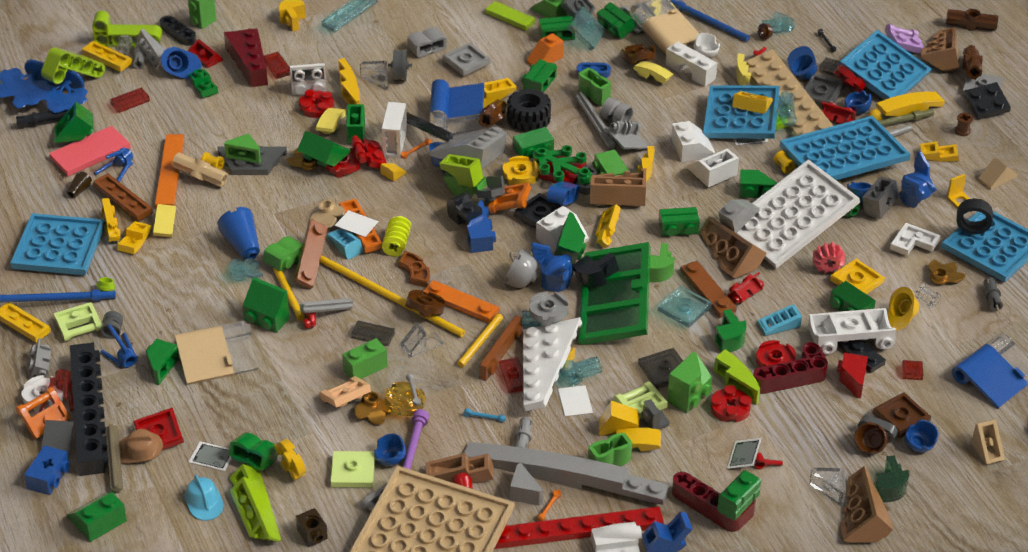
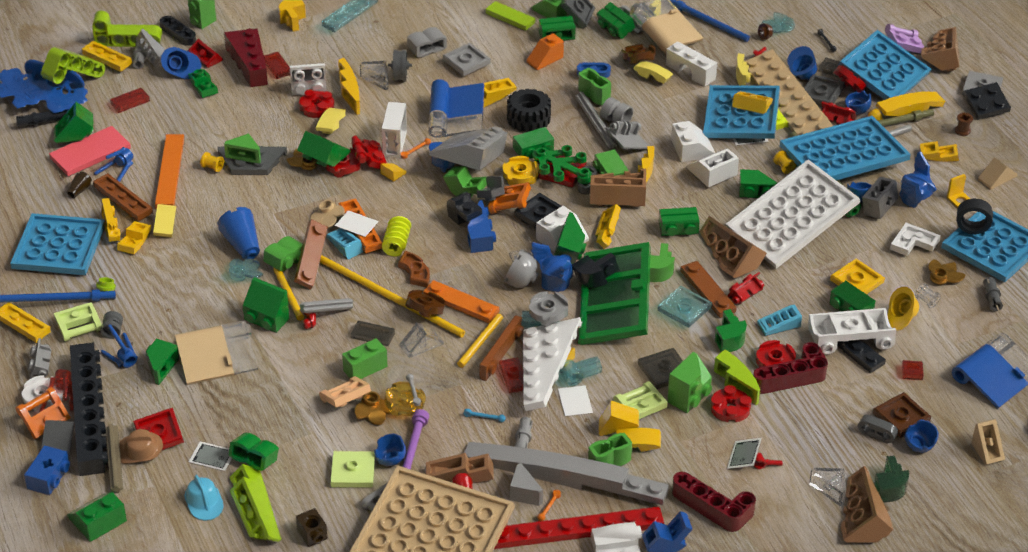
(128, 44): clear bush -> none
(199, 169): tan piece -> none
(291, 461): yellow plate -> none
(355, 121): green brick -> none
(428, 127): black axle -> none
(464, 169): lime arch -> none
(492, 113): reddish brown piece -> none
(540, 76): green brick -> none
(563, 193): blue beam -> none
(586, 28): clear light blue plate -> none
(653, 416): dark grey bracket -> none
(706, 45): white hair -> none
(737, 214): light grey slope -> none
(739, 495): green brick -> none
(786, 109): clear light blue piece -> none
(828, 257): coral gear -> none
(853, 372): red slope -> none
(871, 438): reddish brown hair -> none
(972, 19): reddish brown piece -> none
(972, 62): reddish brown piece -> none

